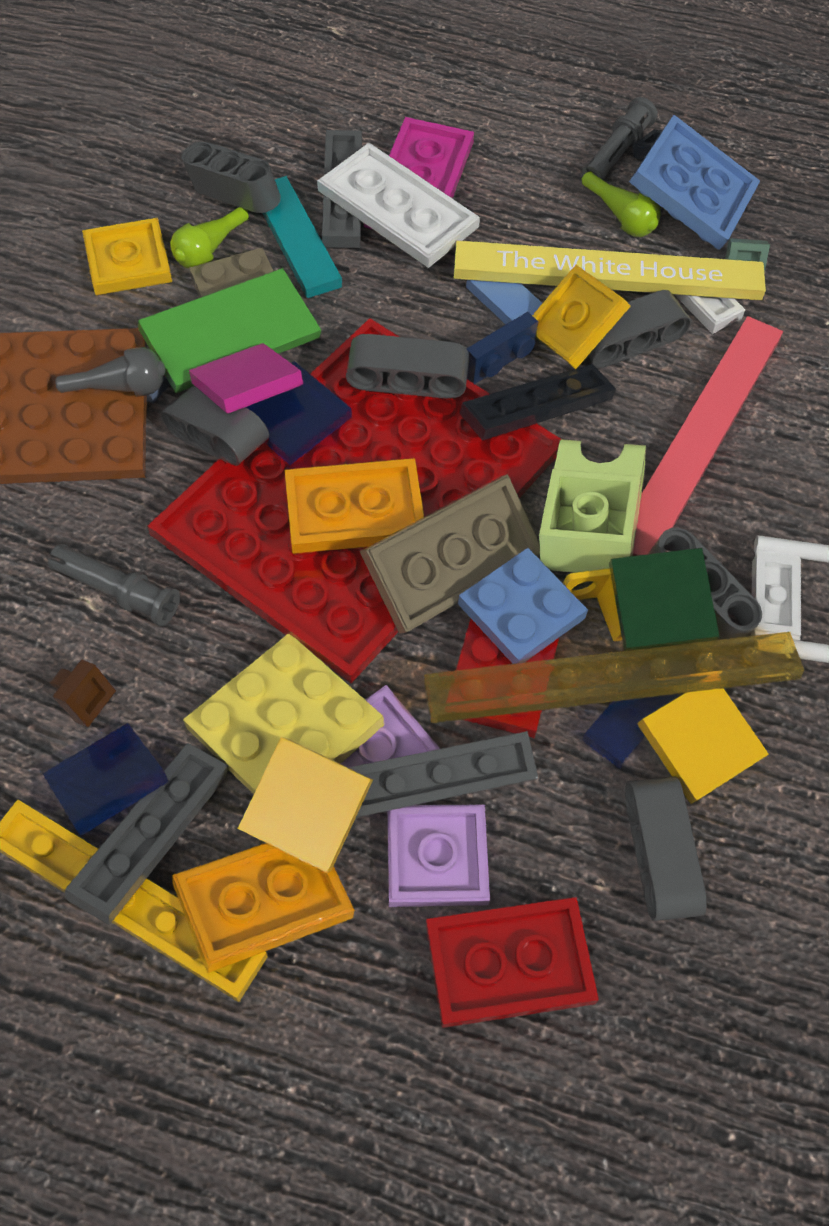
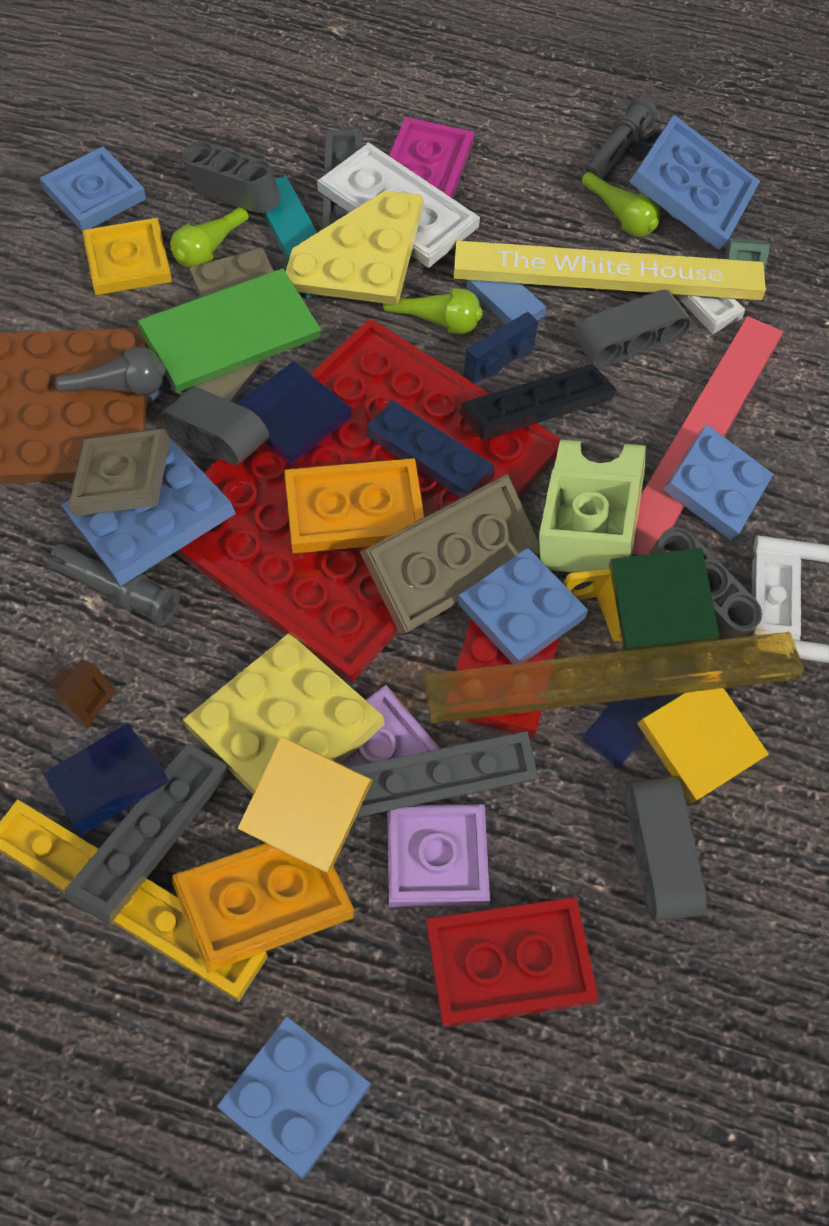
(93, 188): none -> medium blue plate
(119, 472): none -> dark tan tile
(142, 537): none -> medium blue plate
(246, 377): dark pink tile -> none
(294, 1097): none -> medium blue plate
(362, 252): none -> light yellow plate
(407, 366): dark grey beam -> none
(434, 451): none -> dark blue plate
(455, 310): none -> lime piece
(578, 316): yellow tile -> none
(718, 482): none -> medium blue plate

